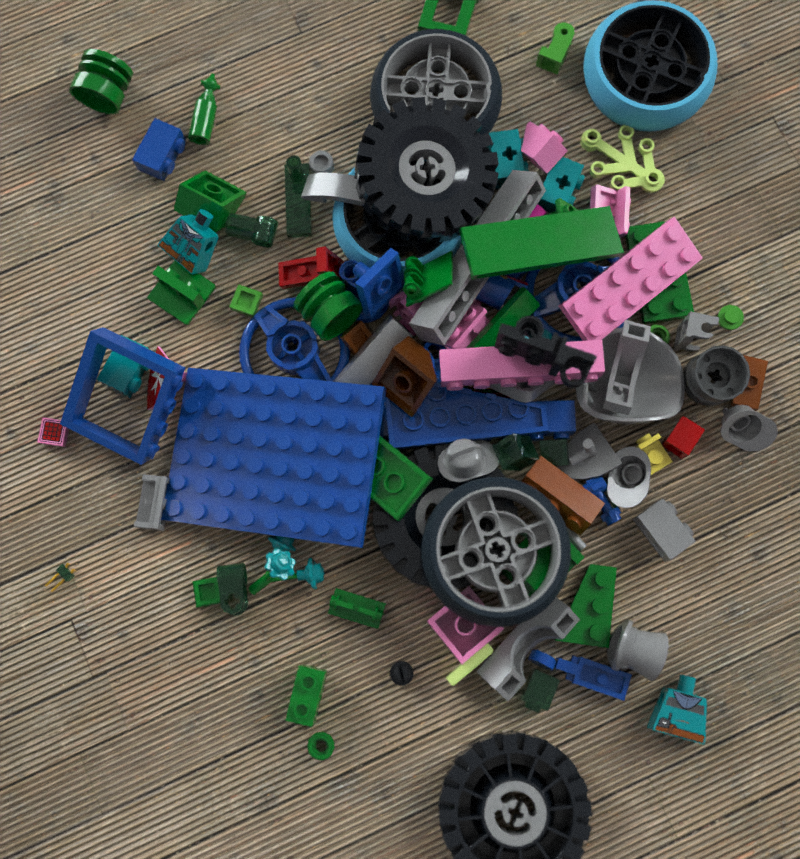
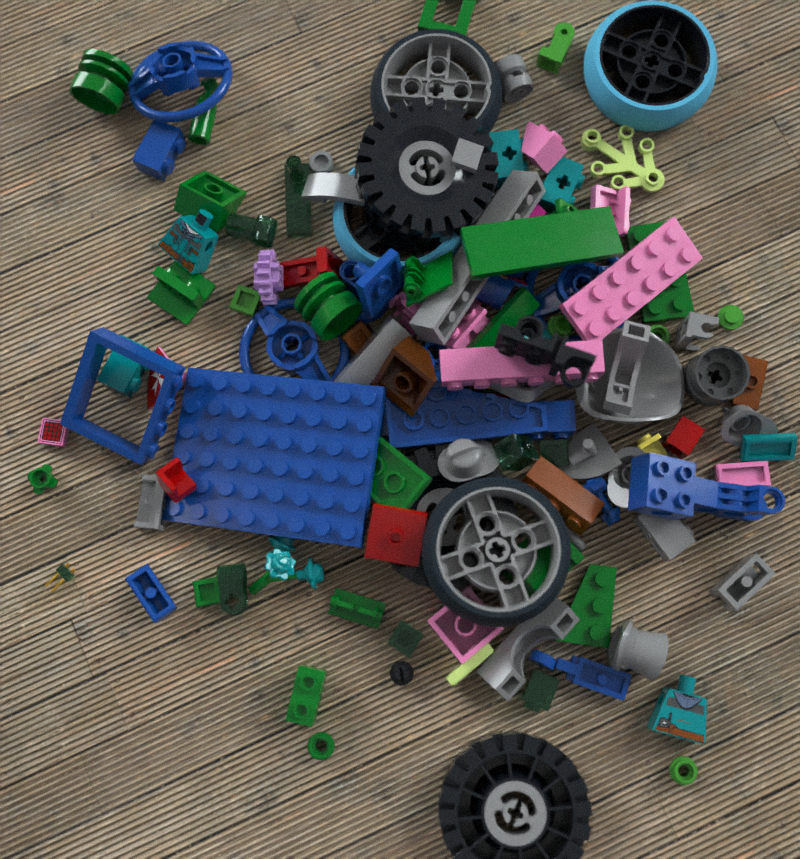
(35, 479): none -> green plate
(151, 594): none -> blue brick
(175, 480): none -> red panel
(176, 69): none -> blue piece
(268, 277): none -> lavender gear
(395, 534): none -> red plate
(405, 638): none -> clear green plate
(467, 155): none -> light grey tile
(514, 80): none -> light grey wheel
(560, 325): none -> bright green plate
(672, 491): none -> blue brick
(691, 773): none -> bright green plate
(742, 582): none -> light grey brick
(743, 473): none -> bright pink tile
(768, 447): none -> teal tile

